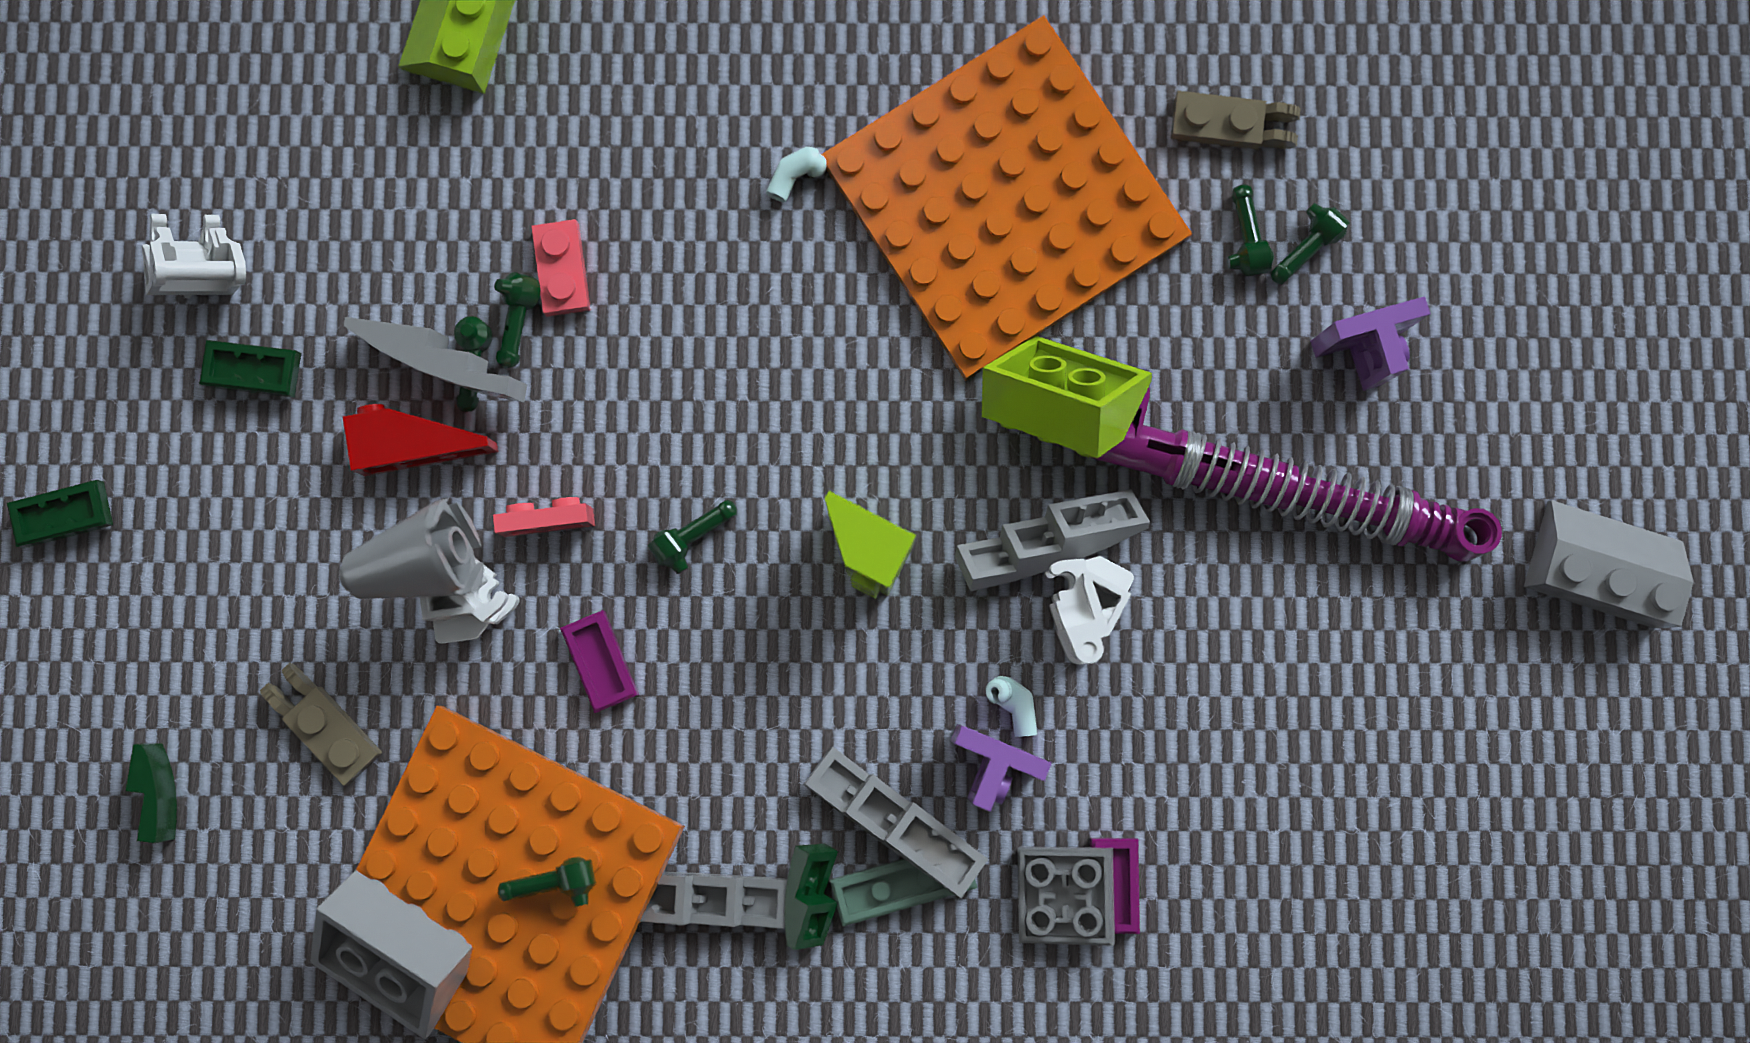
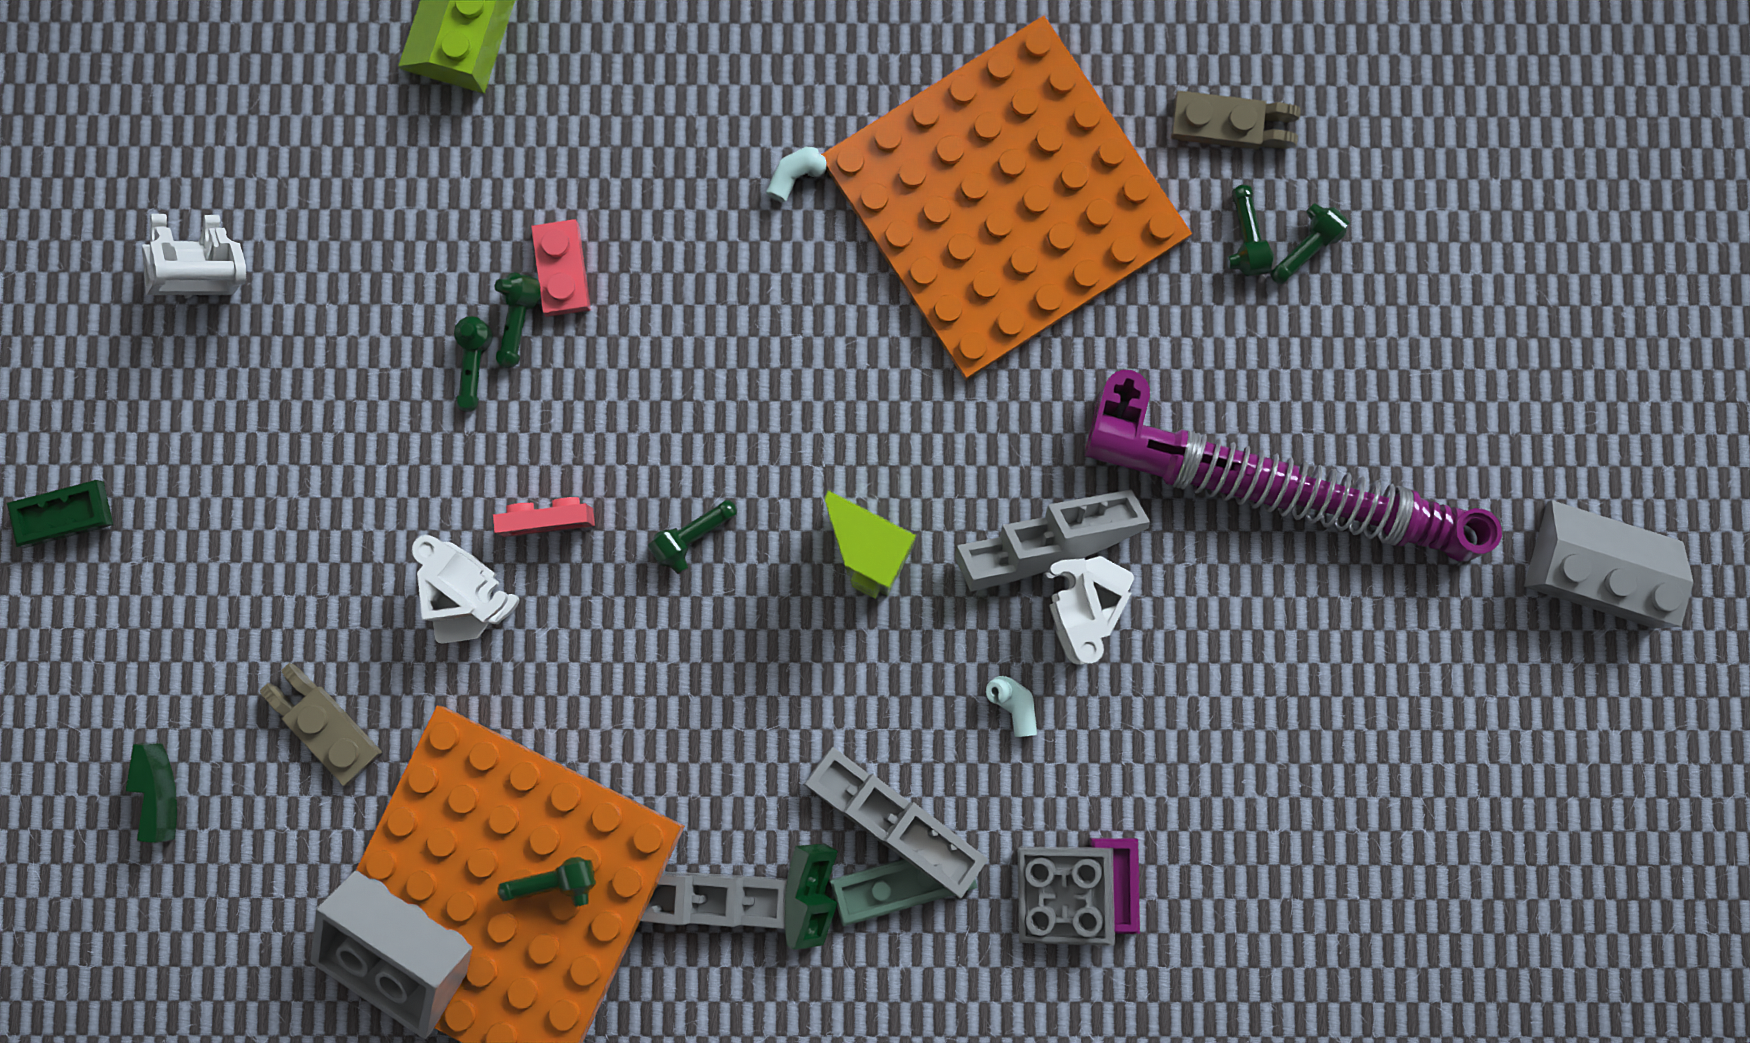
(250, 368): dark green plate -> none
(393, 440): red slope -> none
(417, 557): light grey cone -> none
(429, 353): light grey slope -> none
(599, 661): magenta tile -> none
(991, 779): medium lavender bracket -> none
(1063, 395): lime slope -> none
(1374, 340): medium lavender bracket -> none

